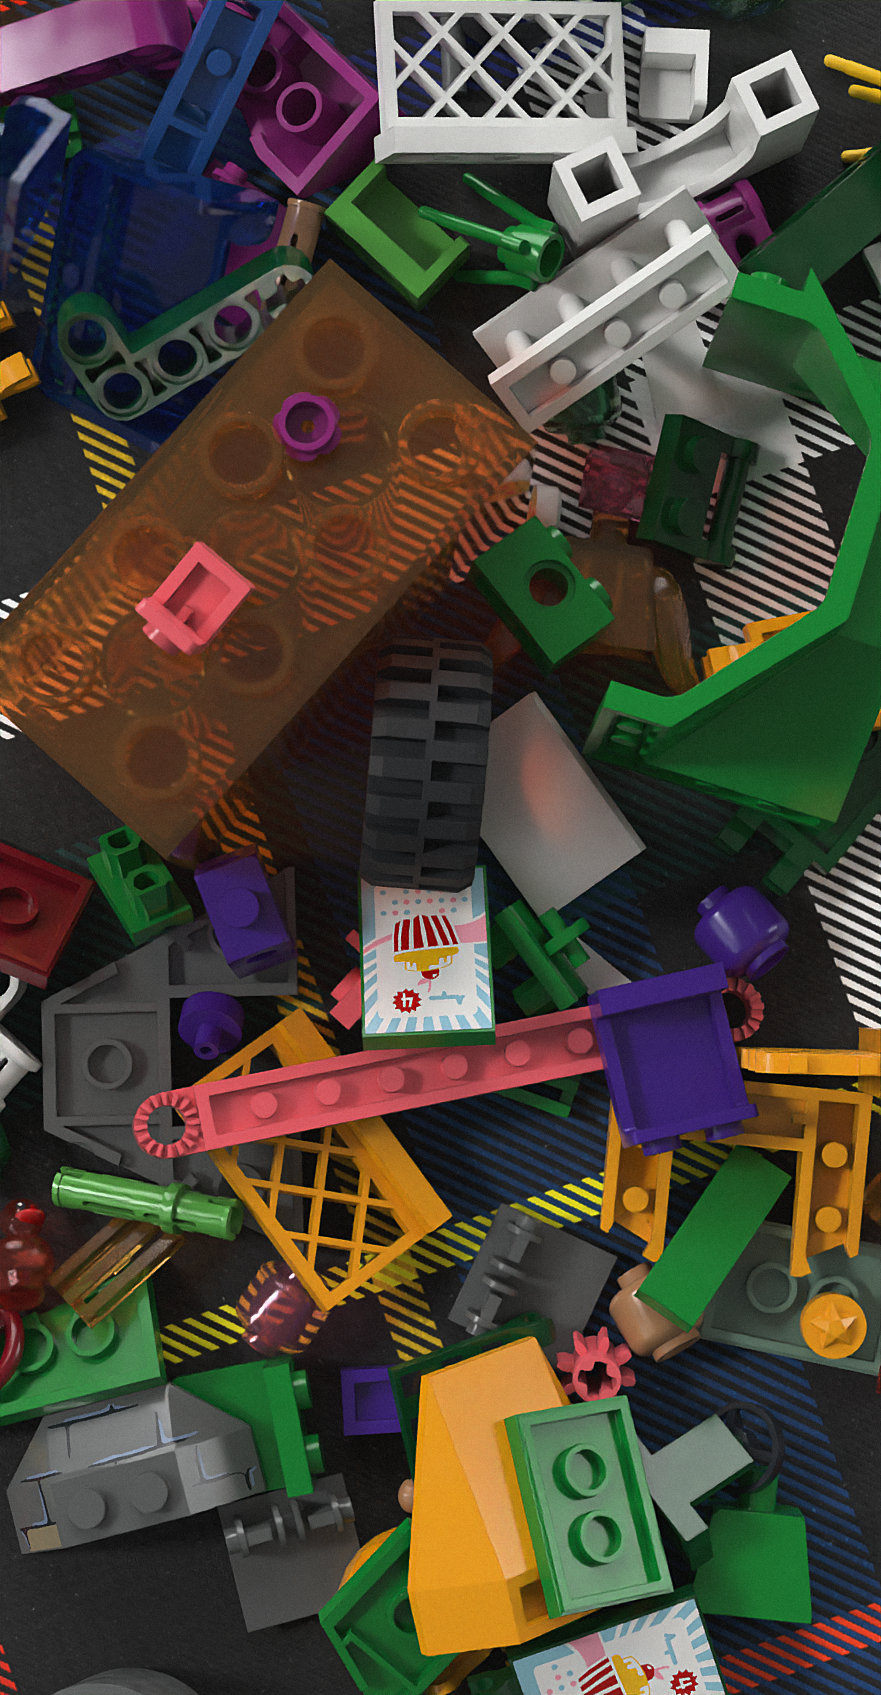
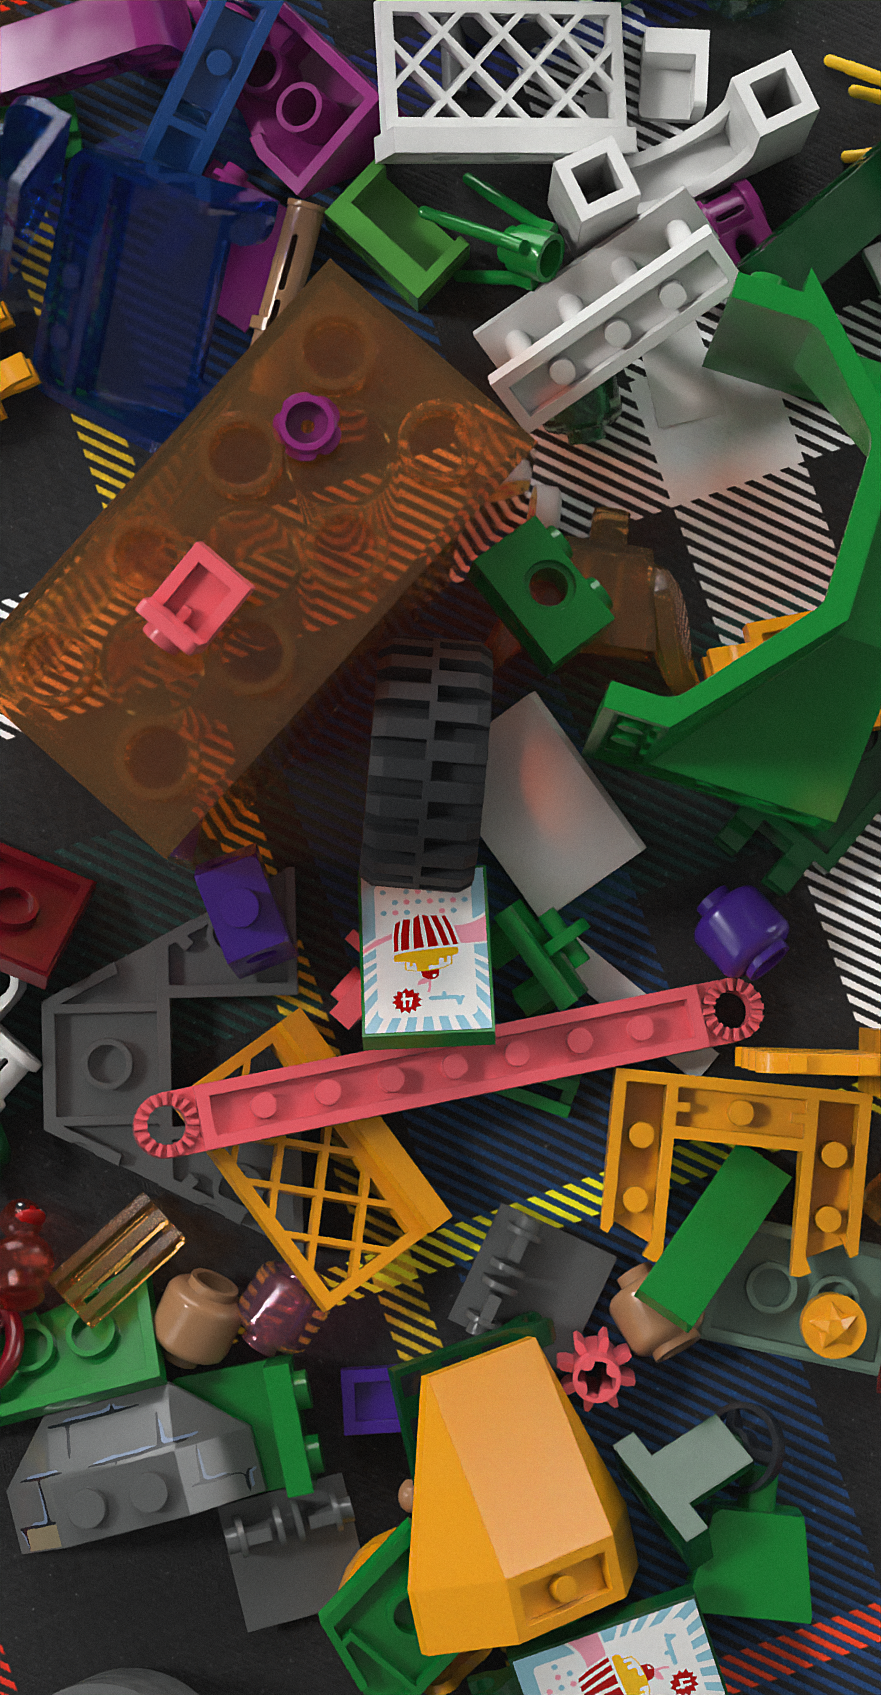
(138, 885): green hips -> none
(170, 1207): bright green pin -> none
(189, 321): dark green beam -> none
(197, 1318): none -> medium nougat head
(211, 1023): dark purple tile -> none
(588, 1506): green tile -> none
(615, 482): clear pink bracket -> none
(670, 1059): dark purple panel -> none
(683, 489): dark green plate -> none

